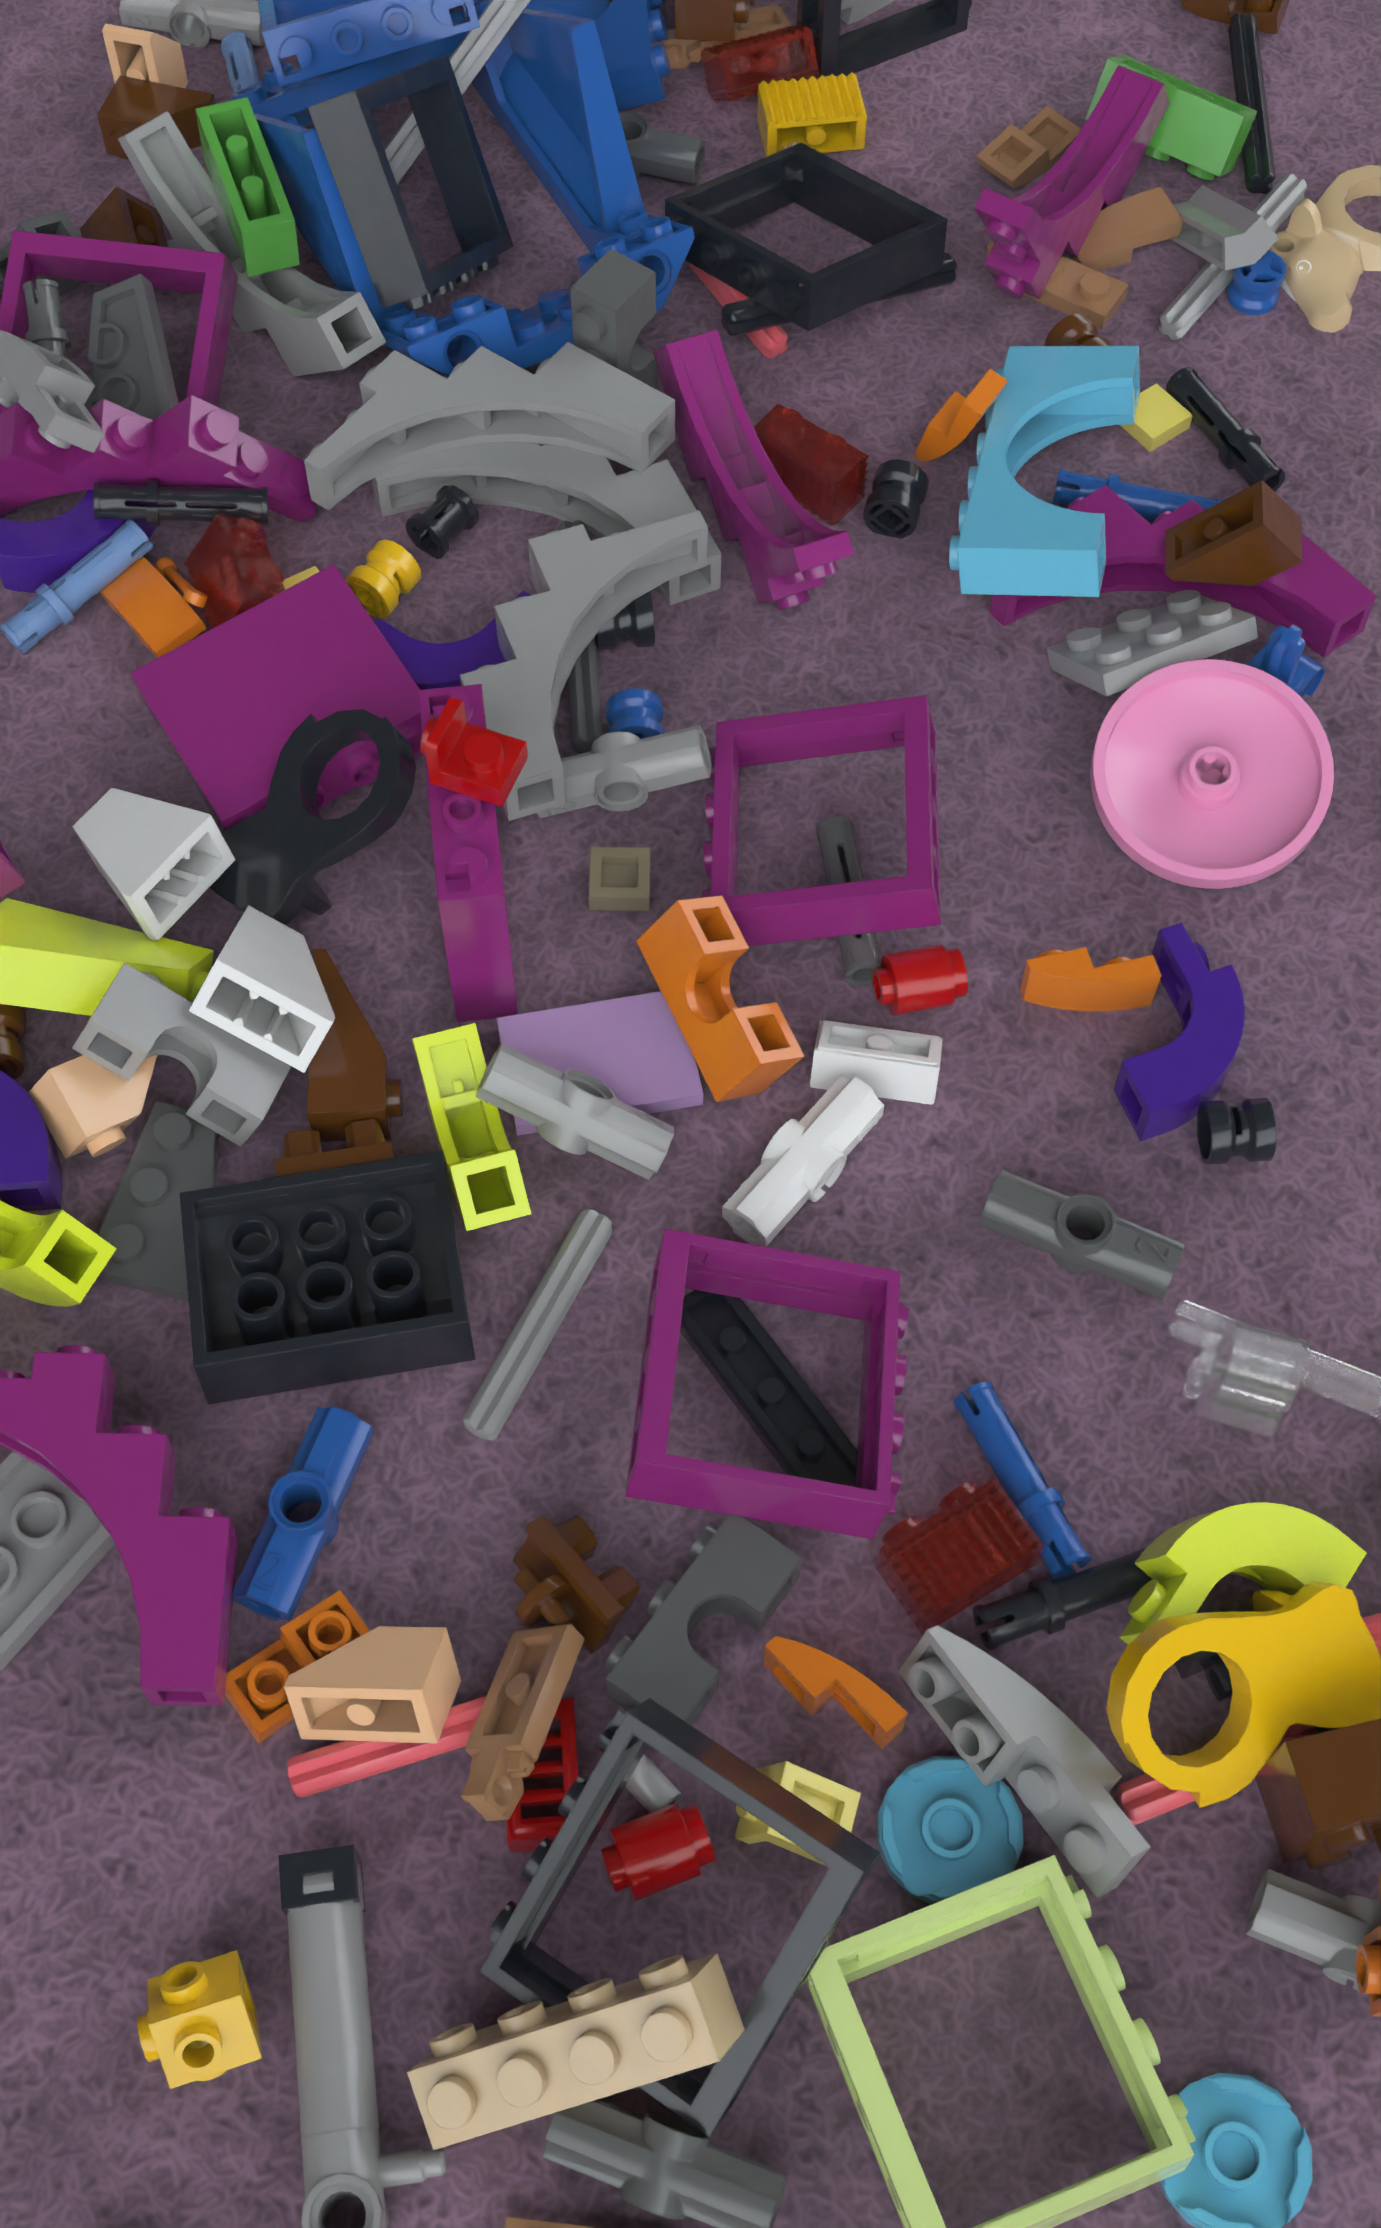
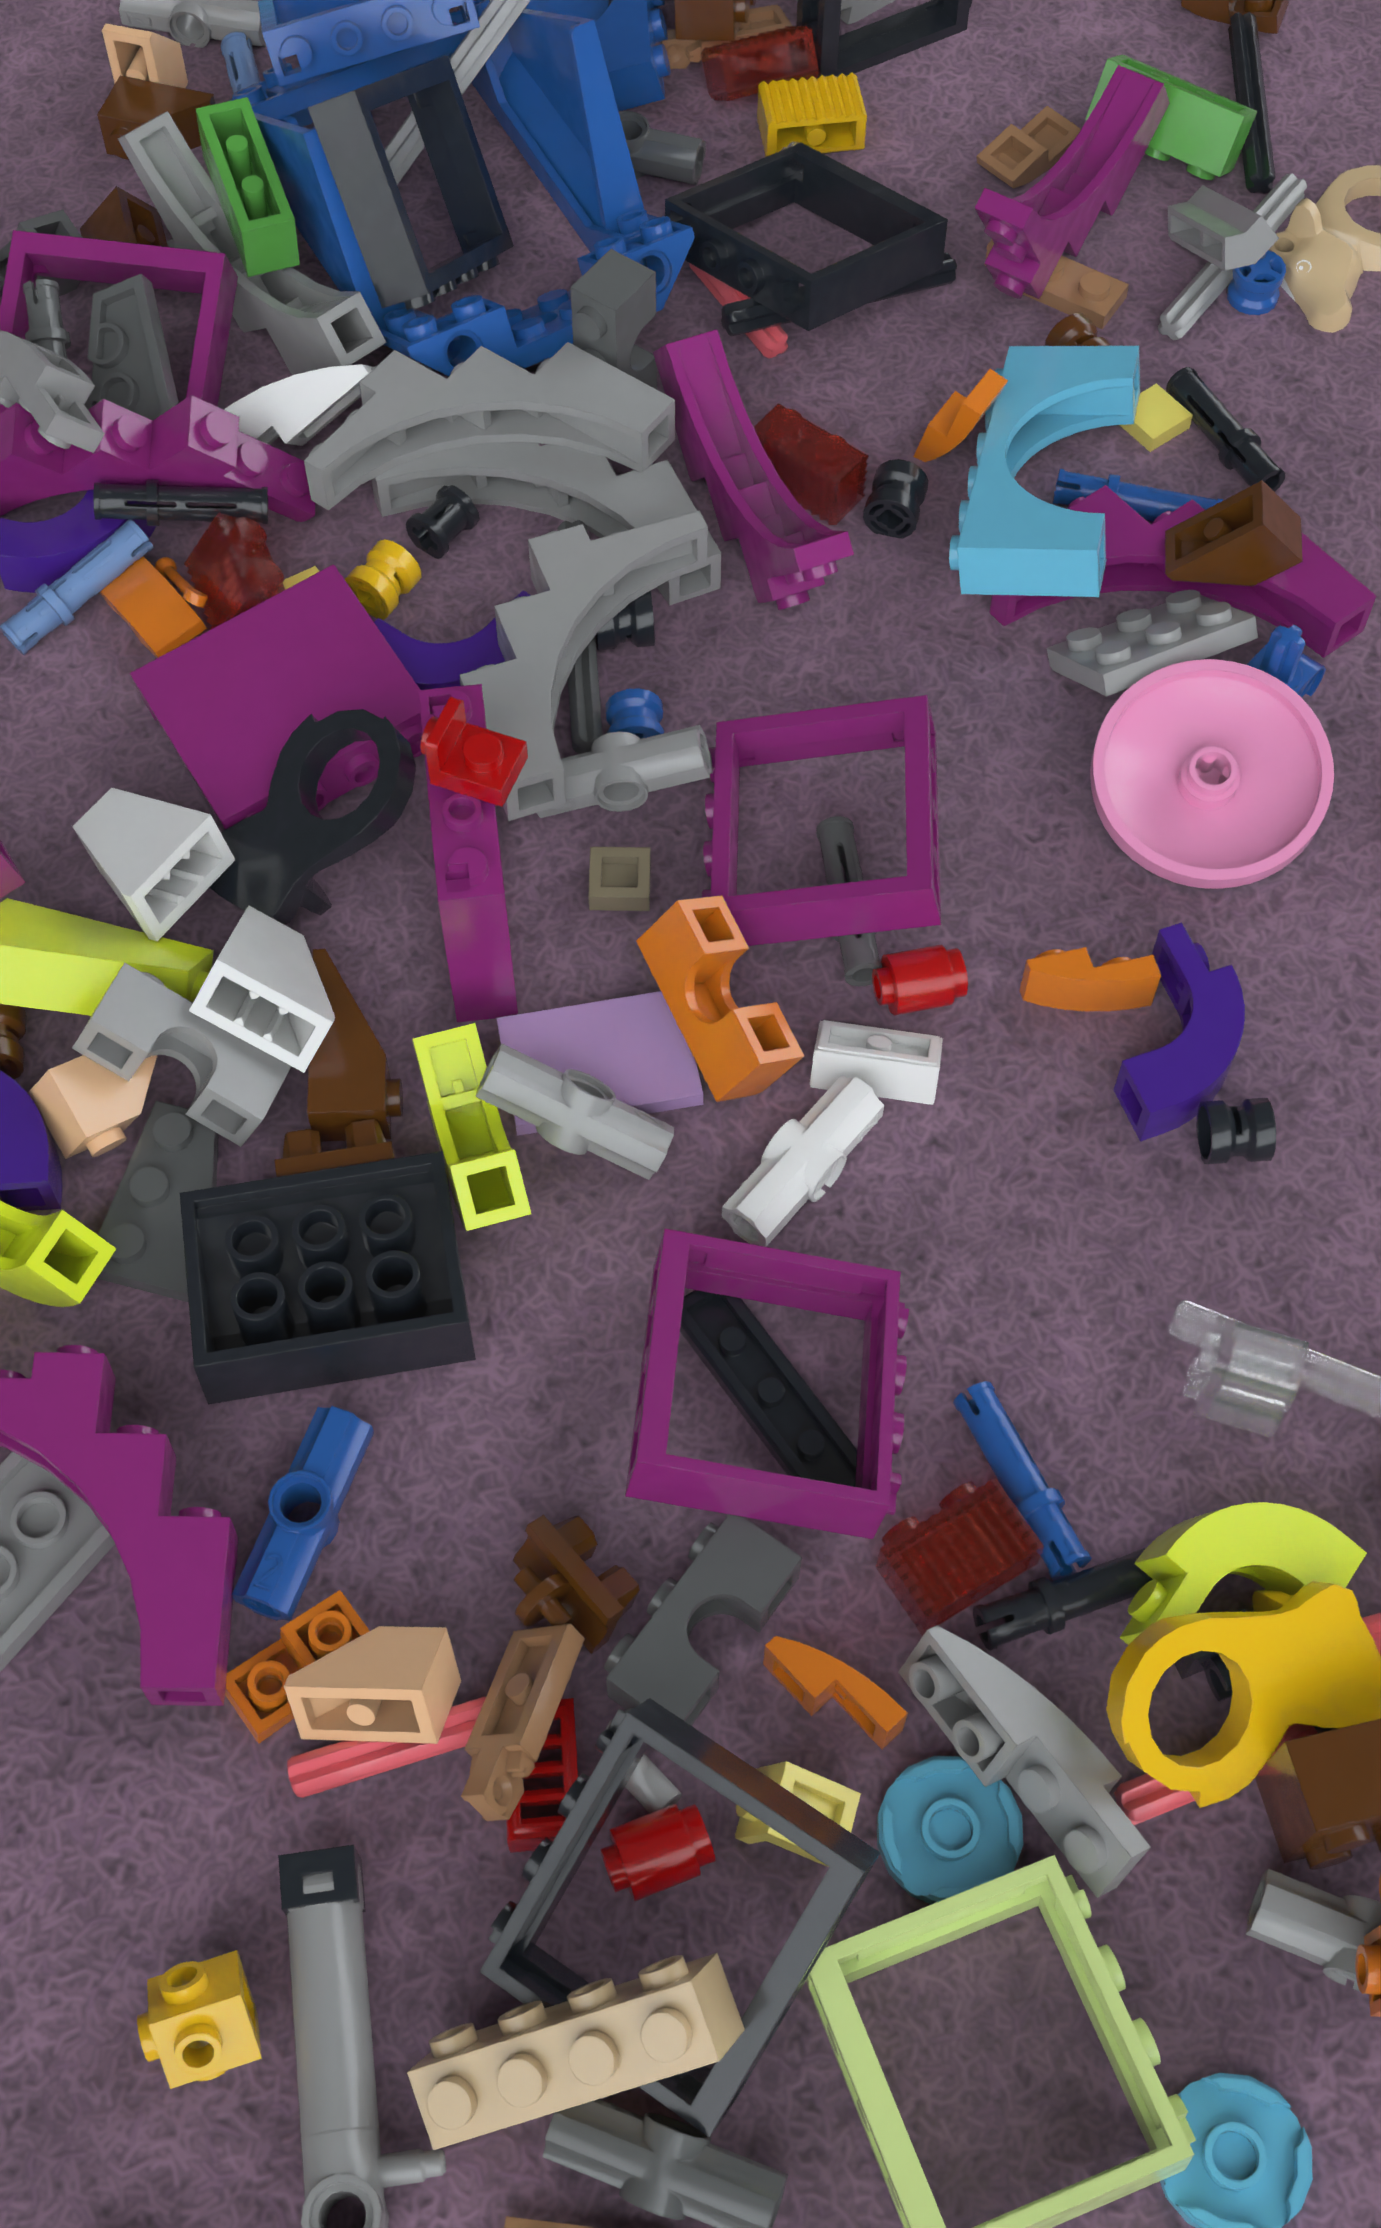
(299, 404): none -> white slope
(537, 1325): light grey axle -> none
(1044, 1219): dark grey piece -> none
(1129, 225): medium nougat slope -> none

